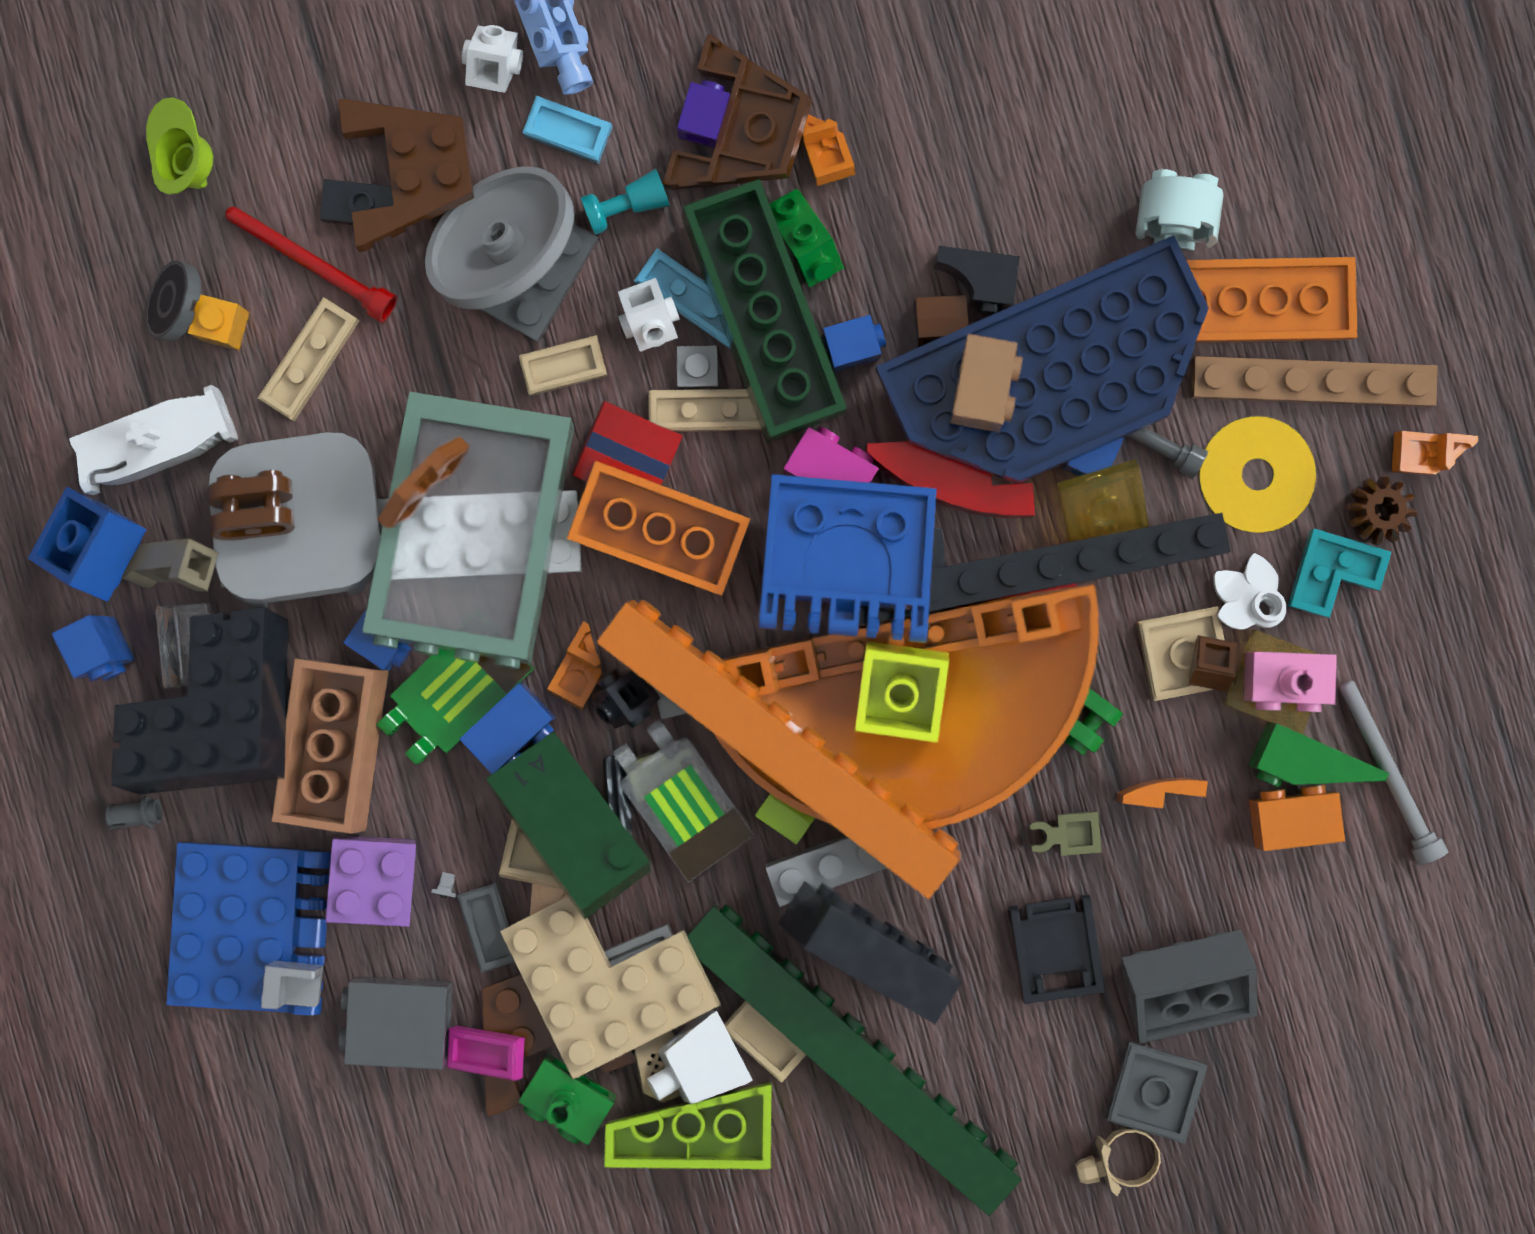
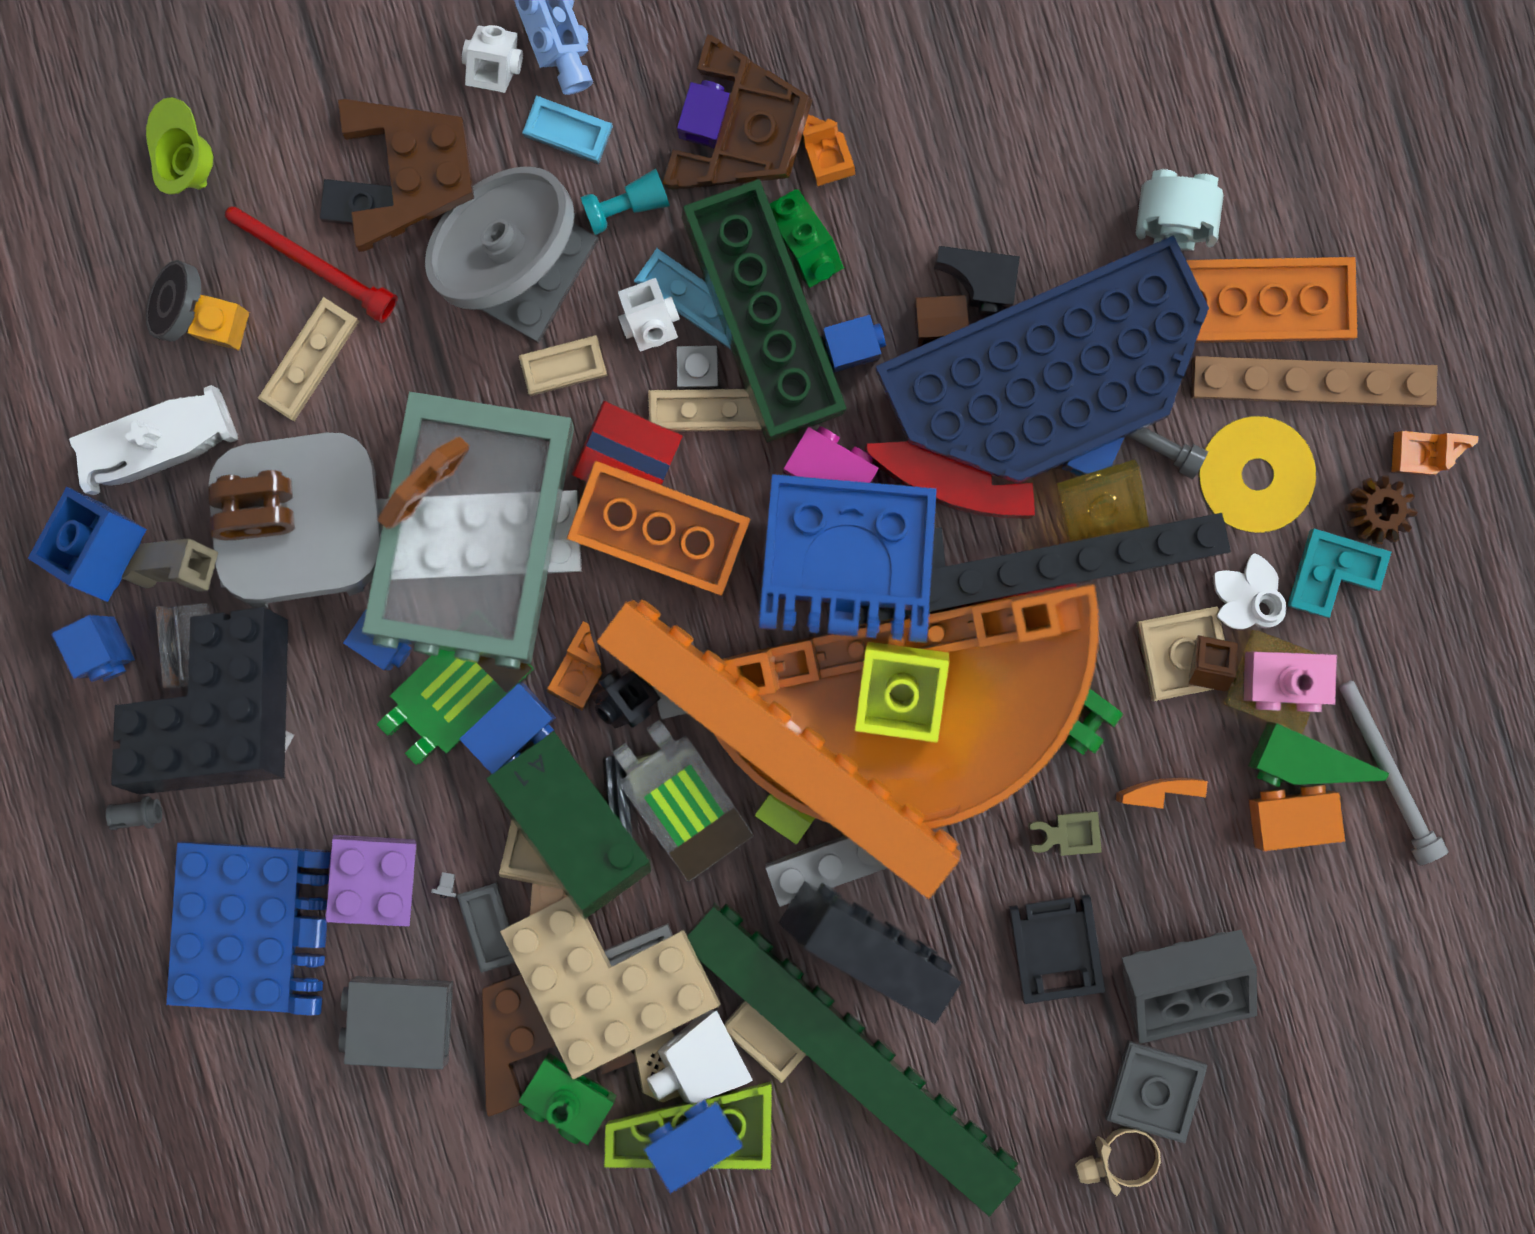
(291, 984): light grey panel -> none
(330, 746): nougat brick -> none
(485, 1052): dark pink tile -> none
(692, 1145): none -> blue brick
(985, 382): medium nougat brick -> none

